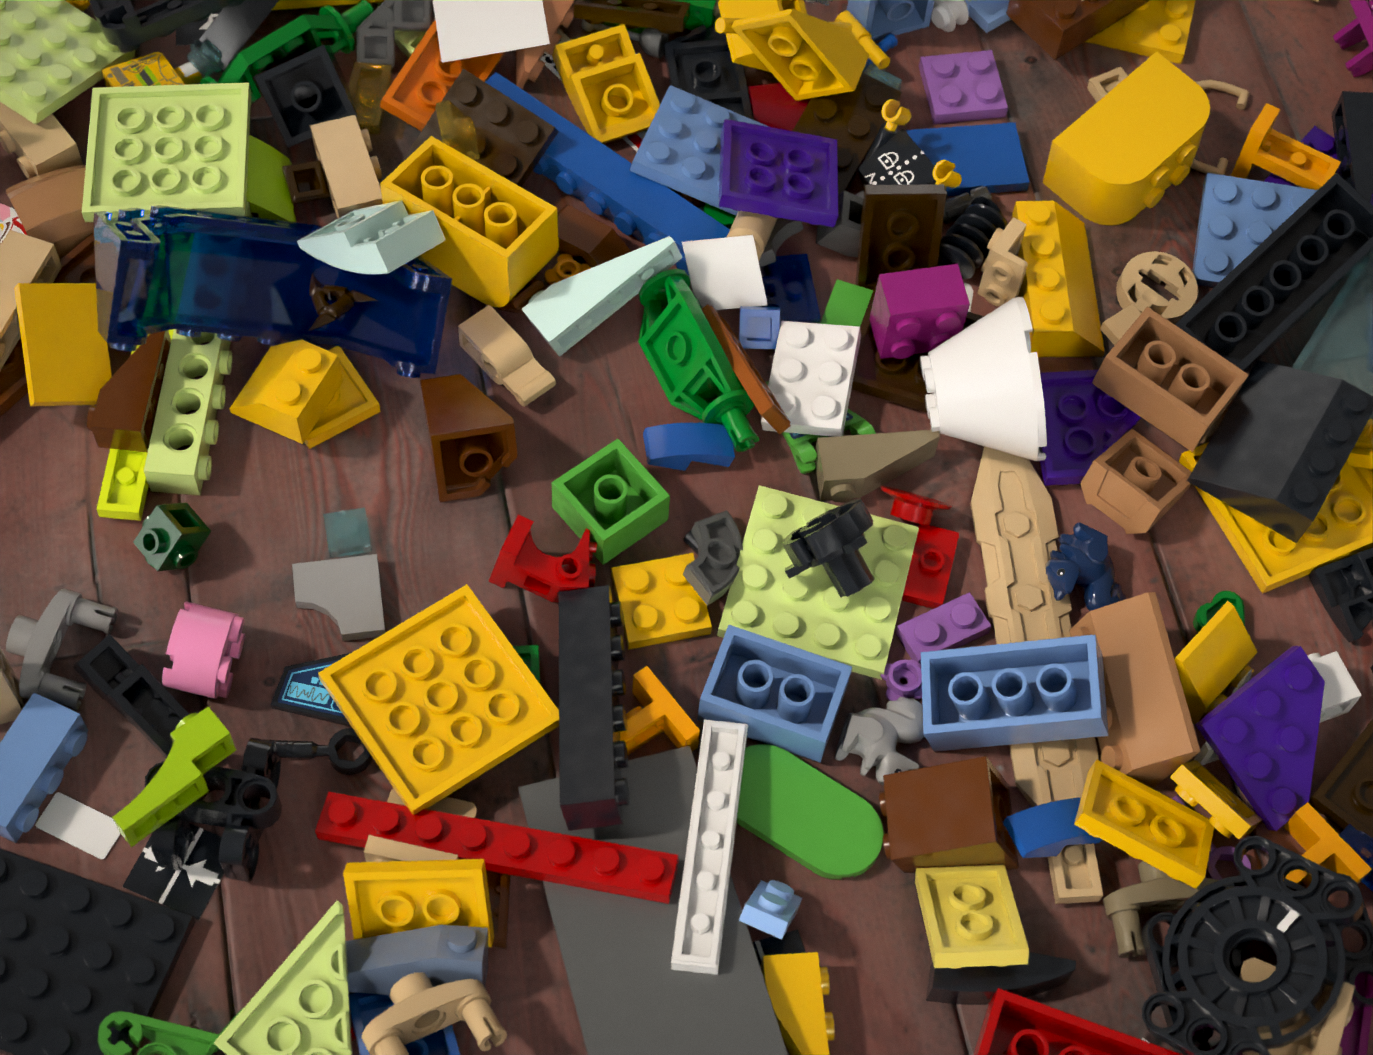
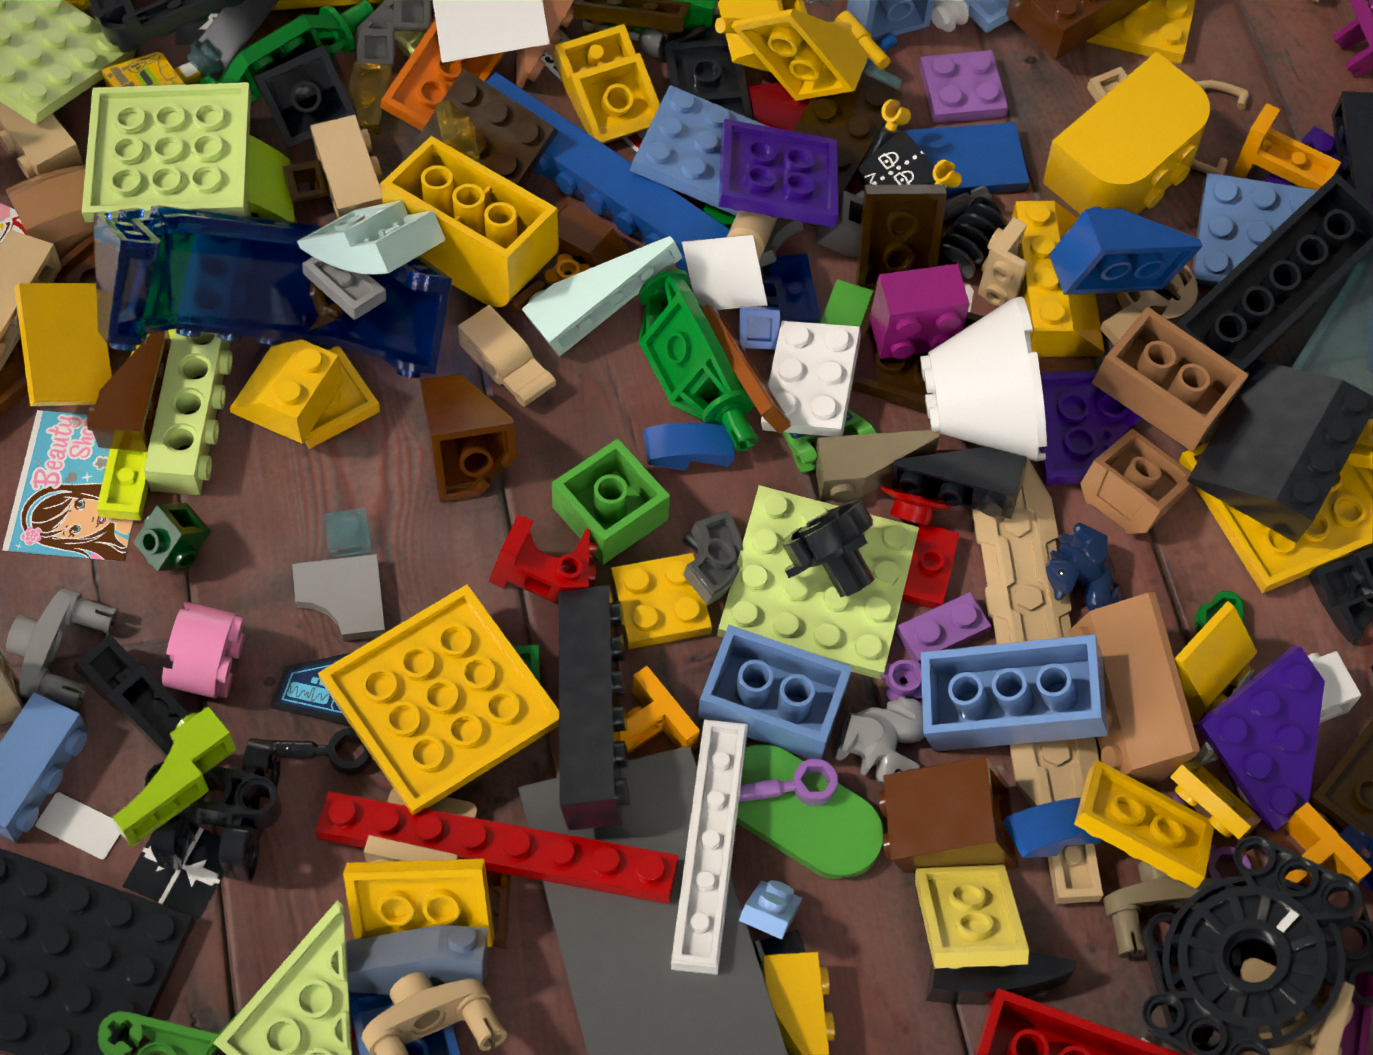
(61, 494): none -> sticker
(350, 290): none -> light grey plate
(776, 788): none -> medium lavender piece
(970, 478): none -> black slope
(1119, 253): none -> blue slope

